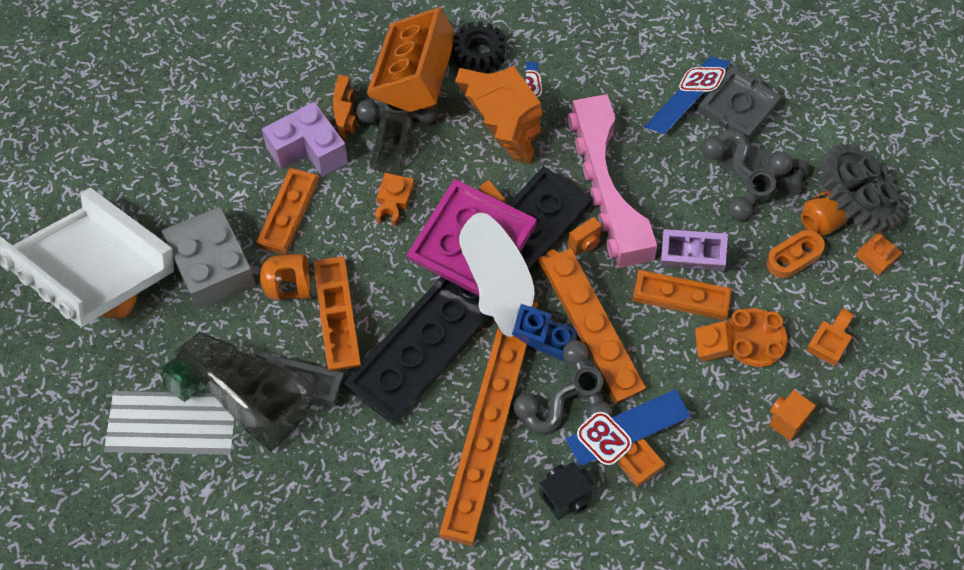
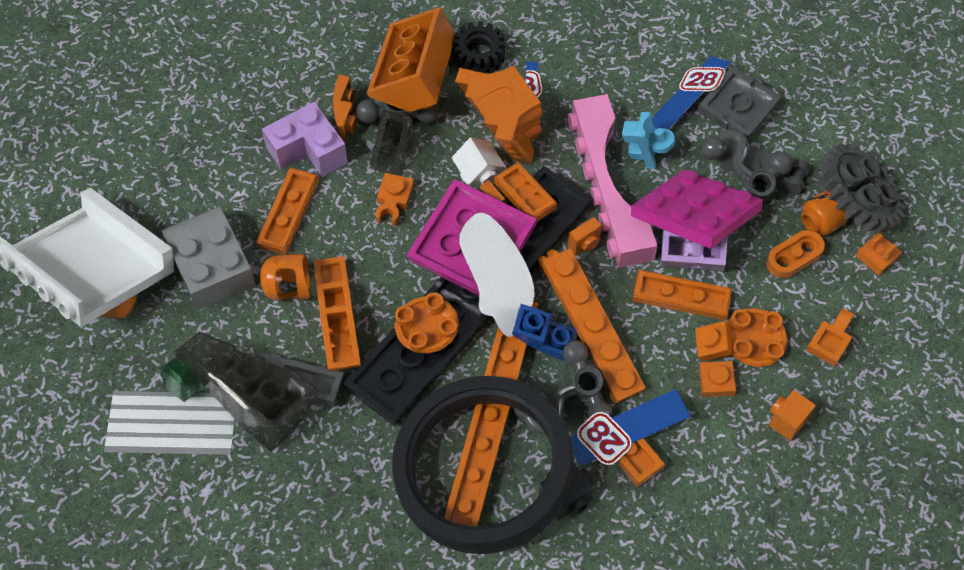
(426, 324): none -> orange dish
(457, 396): none -> black tyre
(478, 162): none -> white brick
(525, 192): none -> orange plate
(646, 139): none -> medium azure hips
(697, 208): none -> dark pink plate
(717, 379): none -> orange plate

